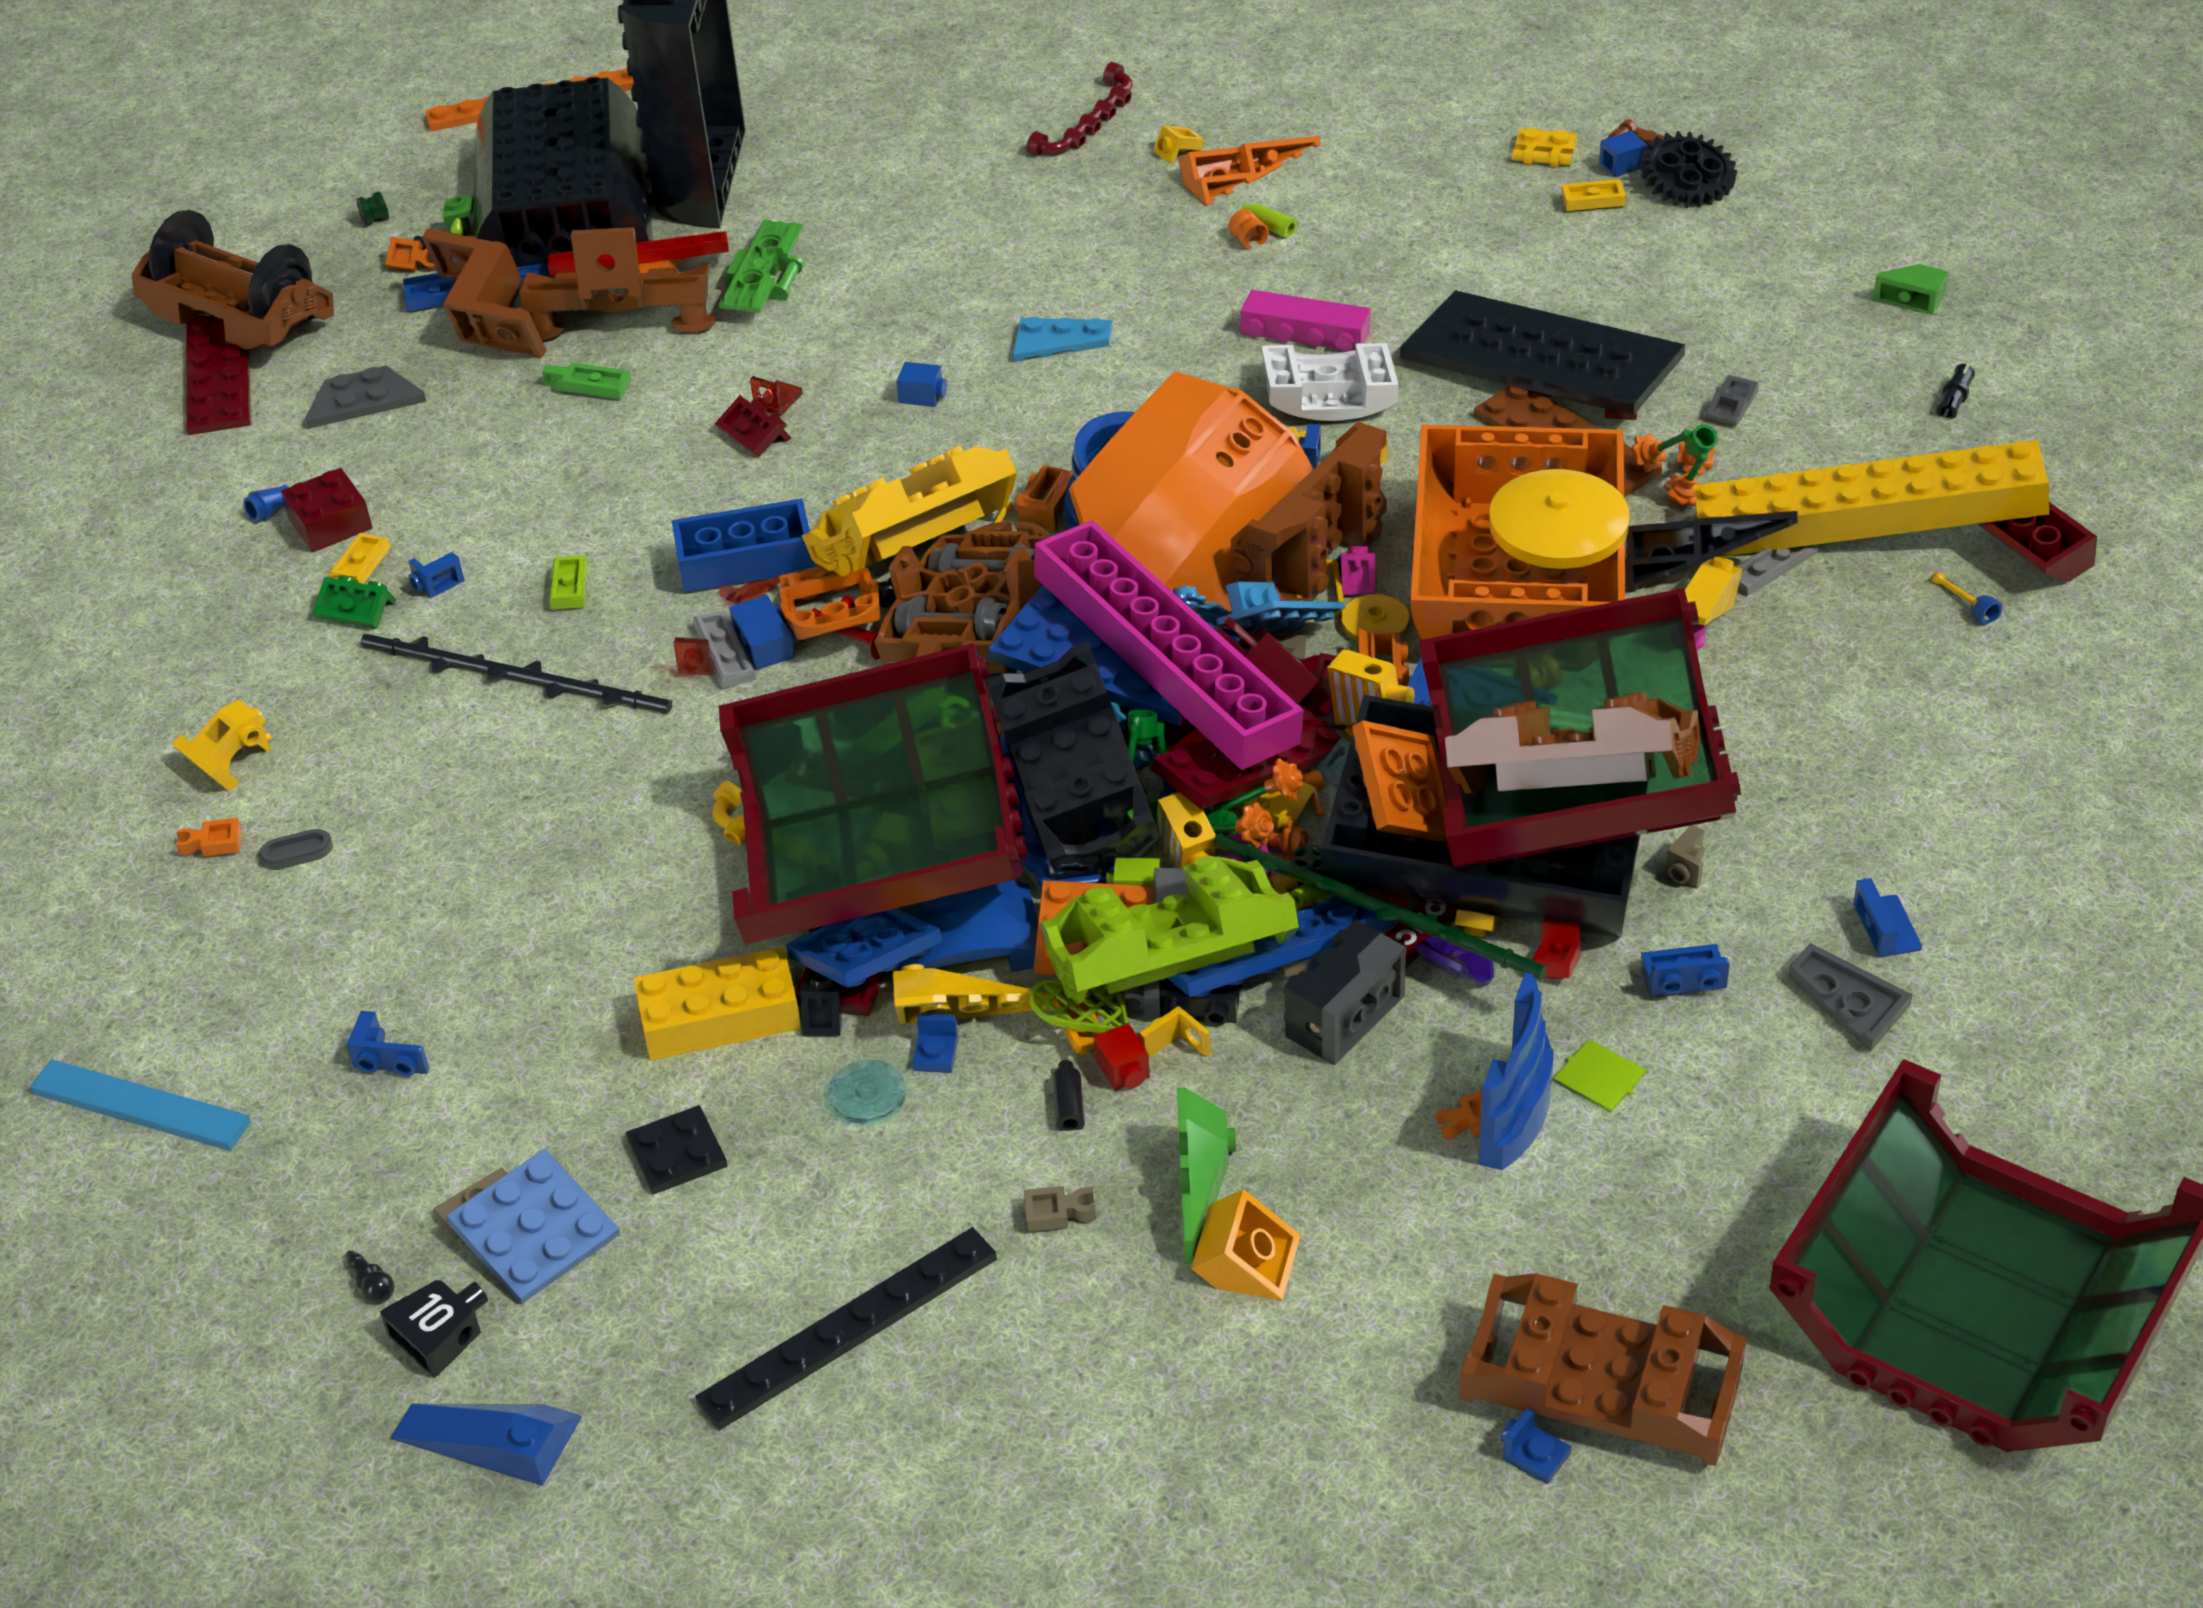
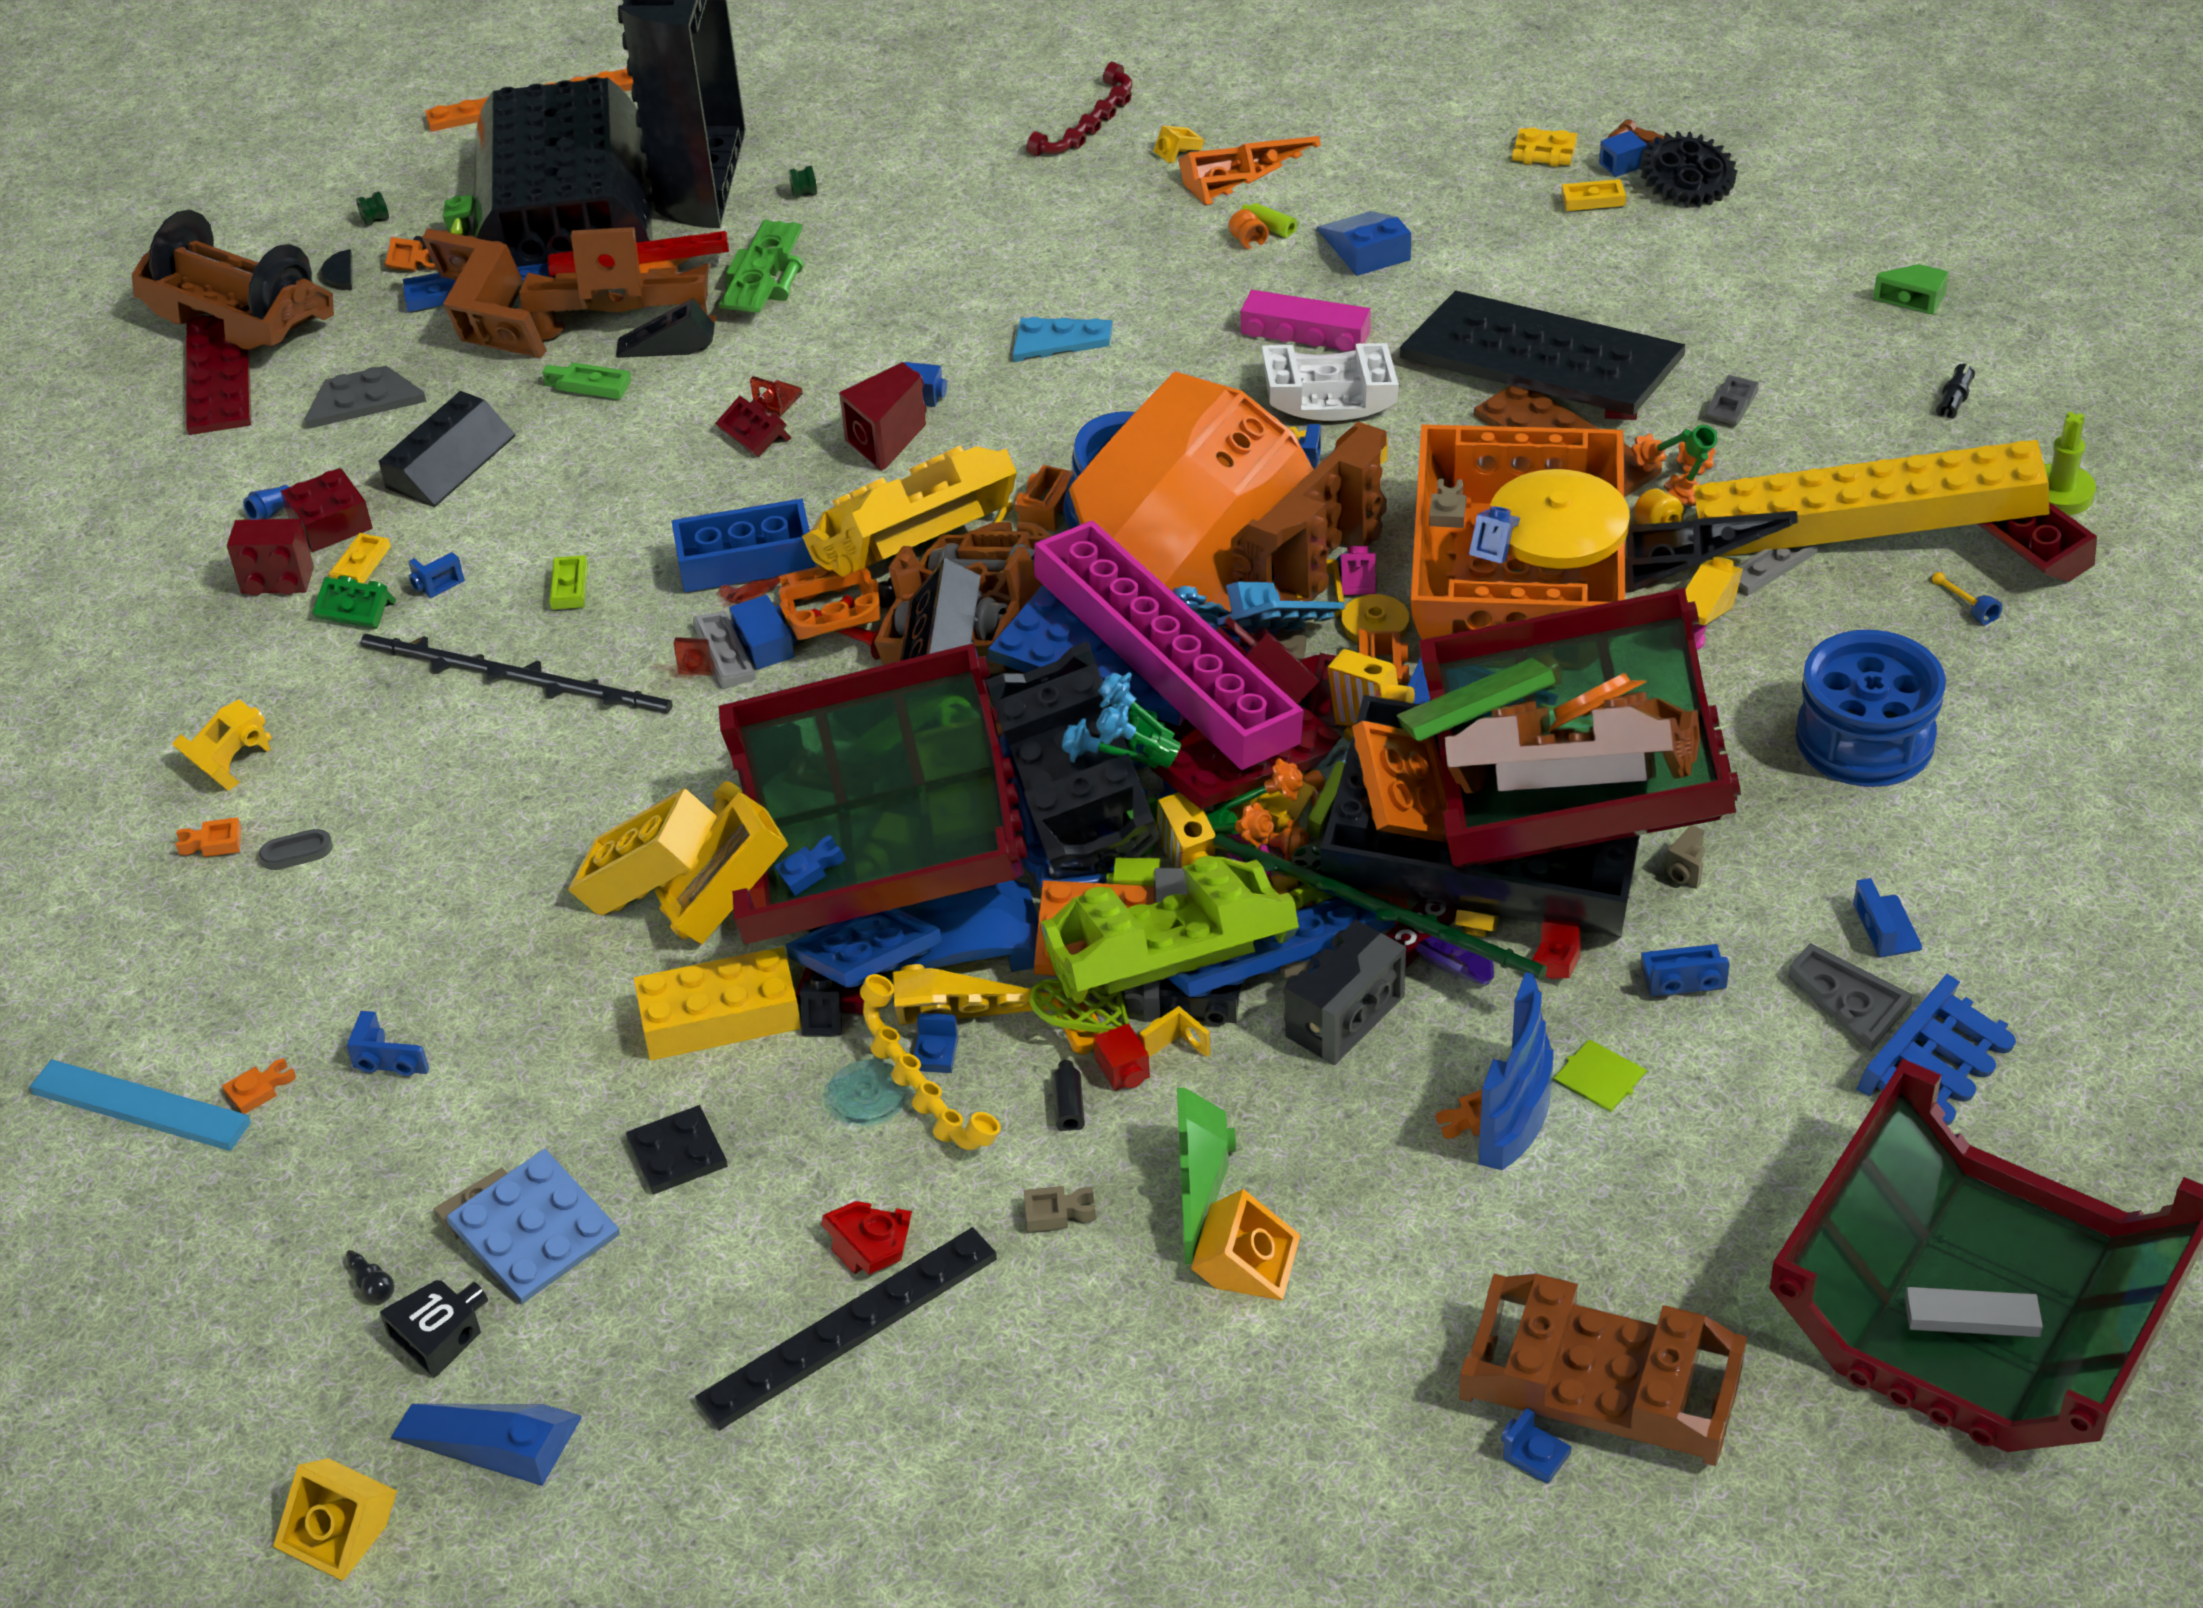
(256, 1088): none -> orange plate
(270, 556): none -> dark red brick
(333, 1516): none -> yellow slope
(338, 270): none -> black tile
(445, 449): none -> black slope
(643, 853): none -> yellow brick
(670, 334): none -> black slope
(734, 858): none -> yellow piece
(802, 181): none -> dark green wheel
(807, 866): none -> blue plate
(867, 1236): none -> red plate
(884, 413): none -> dark red slope
(942, 611): none -> slope
(981, 1128): none -> yellow bar
(1114, 723): none -> dark azure plant
(1322, 809): none -> lime plate
(1369, 241): none -> blue slope
(1448, 506): none -> dark tan plate
(1476, 699): none -> bright green tile
(1493, 534): none -> bracket
(1593, 699): none -> orange piece
(1658, 507): none -> yellow head
(1870, 675): none -> blue wheel
(1940, 1038): none -> blue fence
(1973, 1312): none -> light grey tile
(2069, 485): none -> lime piece

